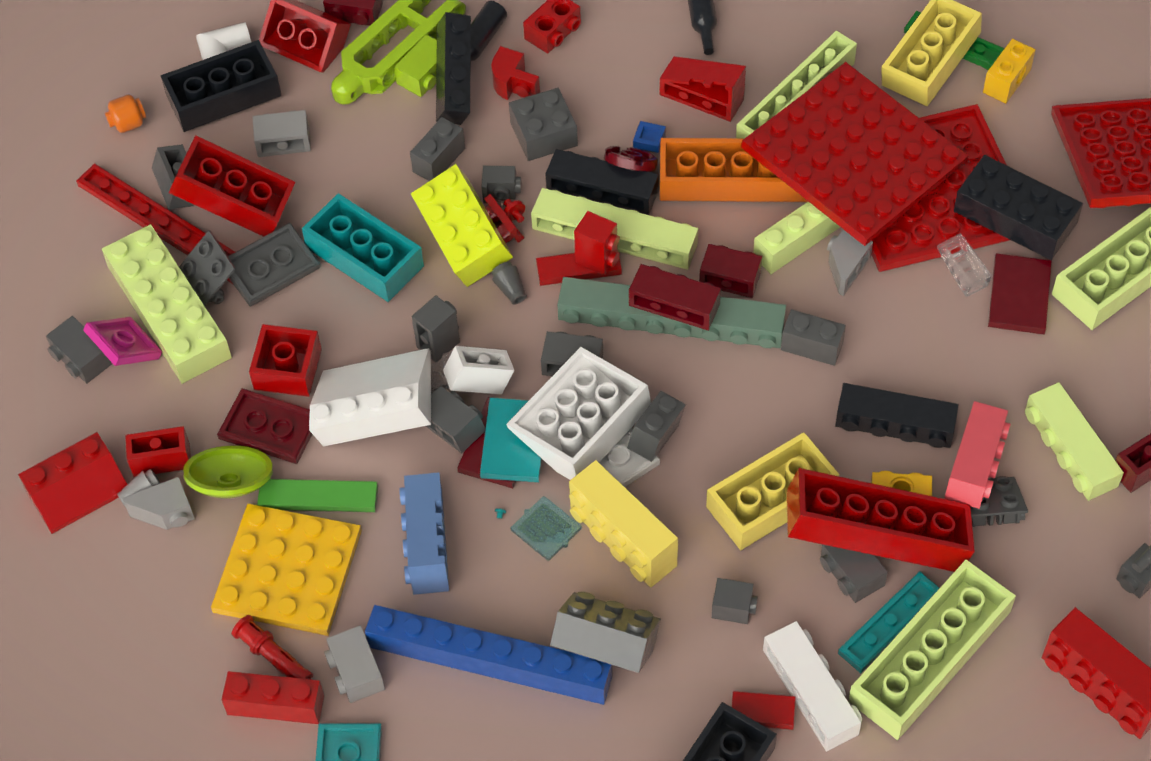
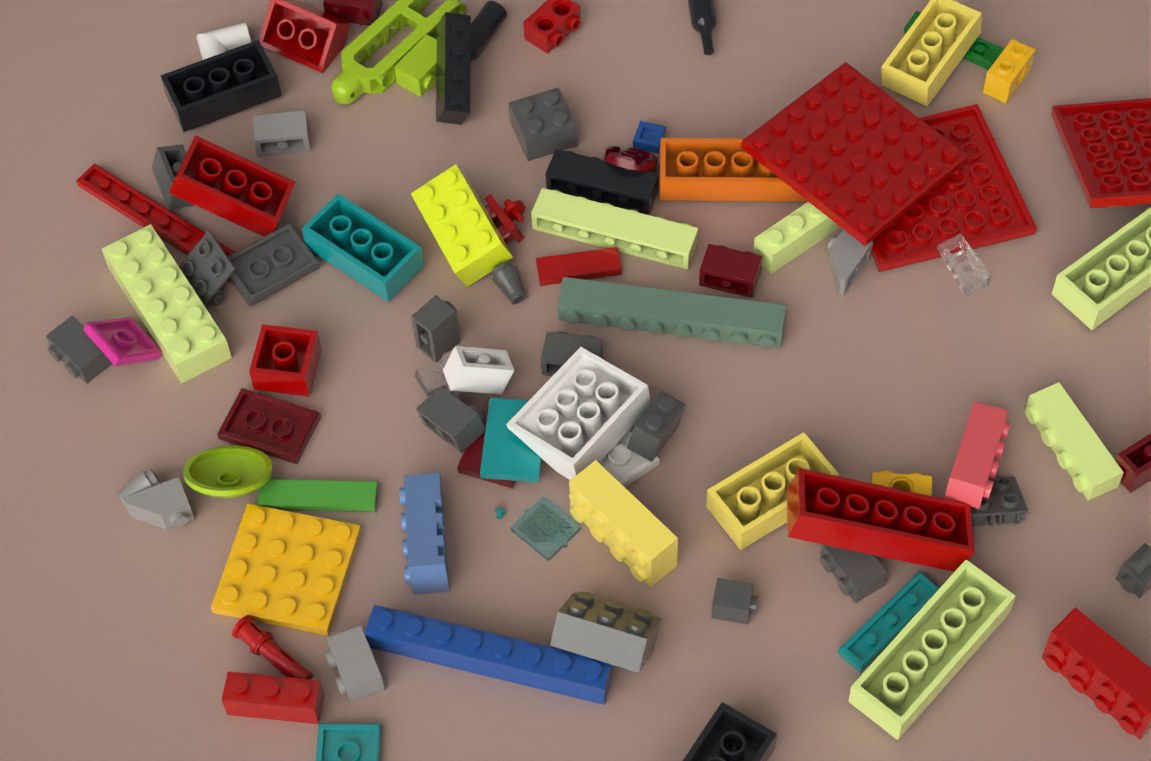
(73, 482): red slope -> none
(125, 113): orange head -> none
(158, 450): red brick -> none
(372, 398): white slope -> none
(437, 149): dark grey brick -> none
(500, 182): dark grey brick -> none
(510, 75): red brick -> none
(596, 243): red brick -> none
(674, 296): dark red brick -> none
(705, 85): red wedge -> none
(766, 709): red tile -> none
(813, 337): dark grey brick -> none
(814, 689): white brick -> none
(817, 66): yellowish green brick -> none
(896, 415): black brick -> none
(1018, 207): black brick -> none
(1020, 293): dark red tile -> none

